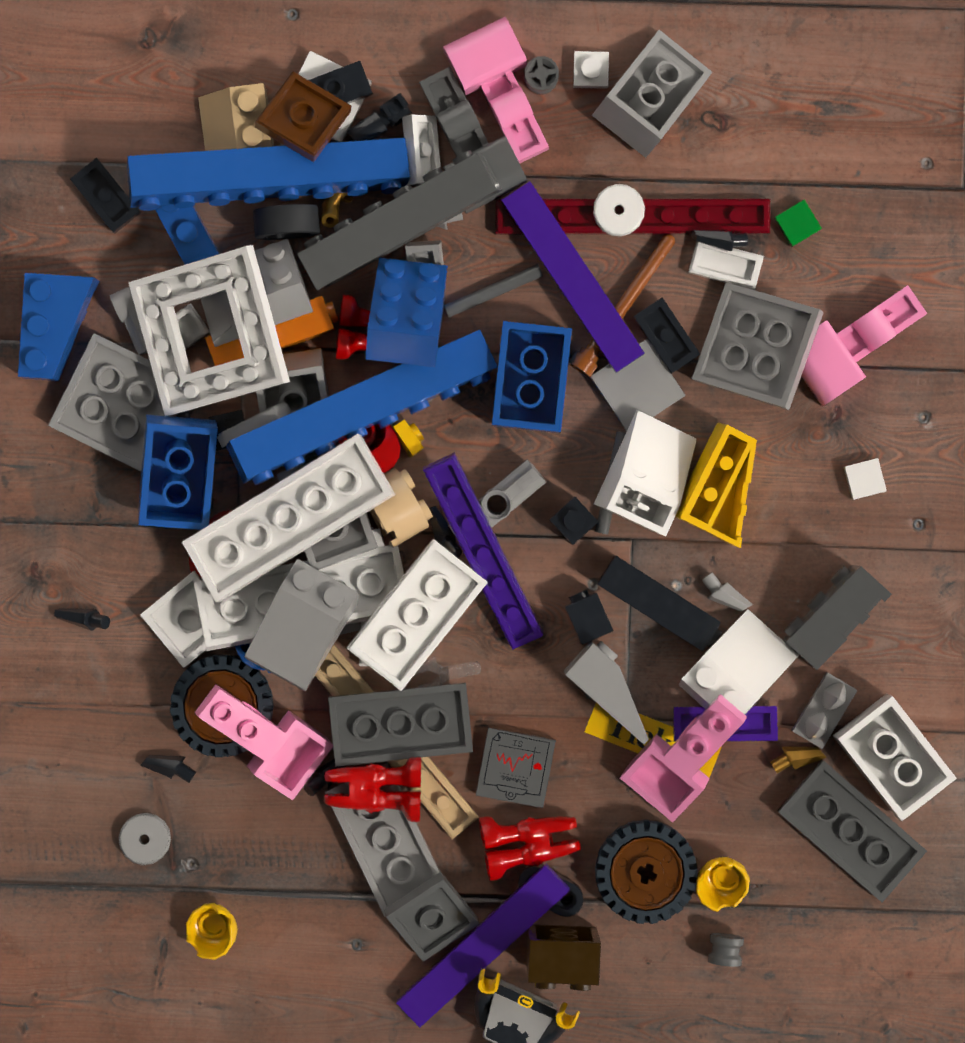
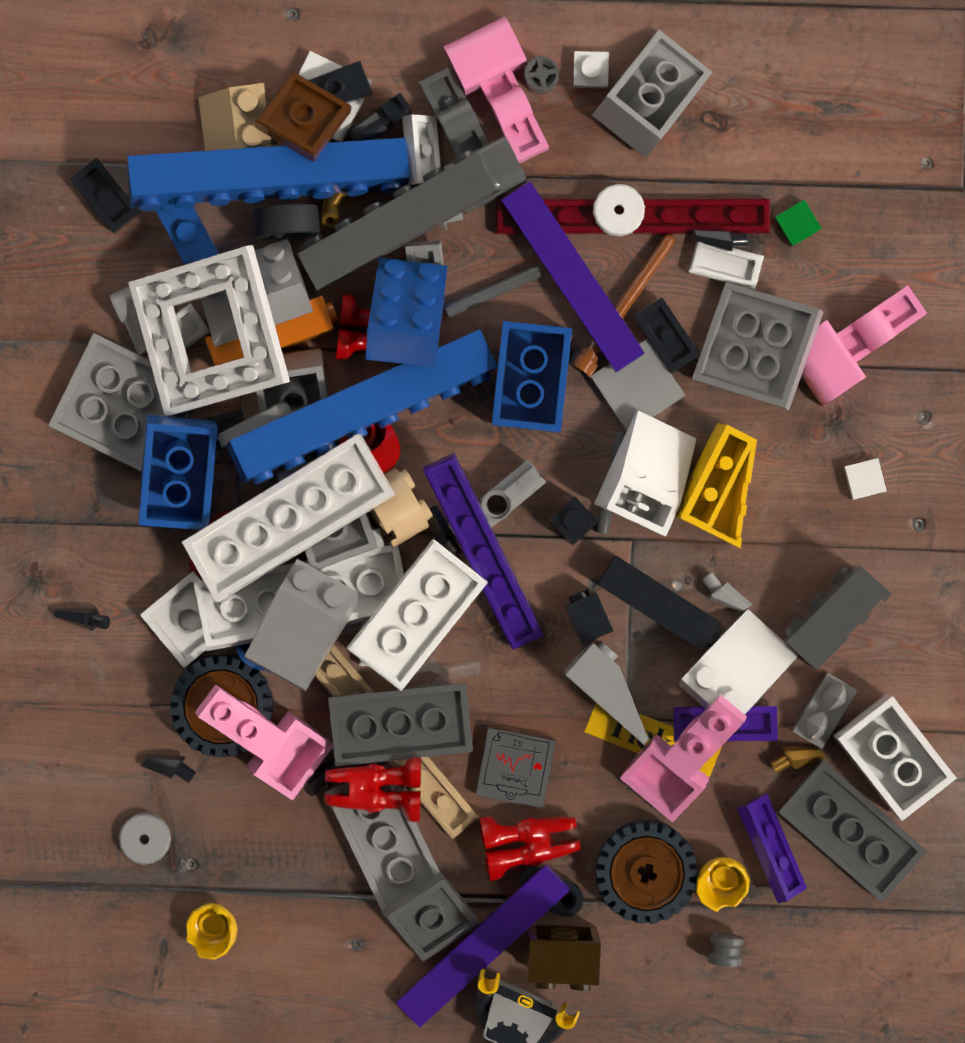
(50, 322): blue wedge -> none
(409, 437): yellow plate -> none
(772, 848): none -> dark purple plate

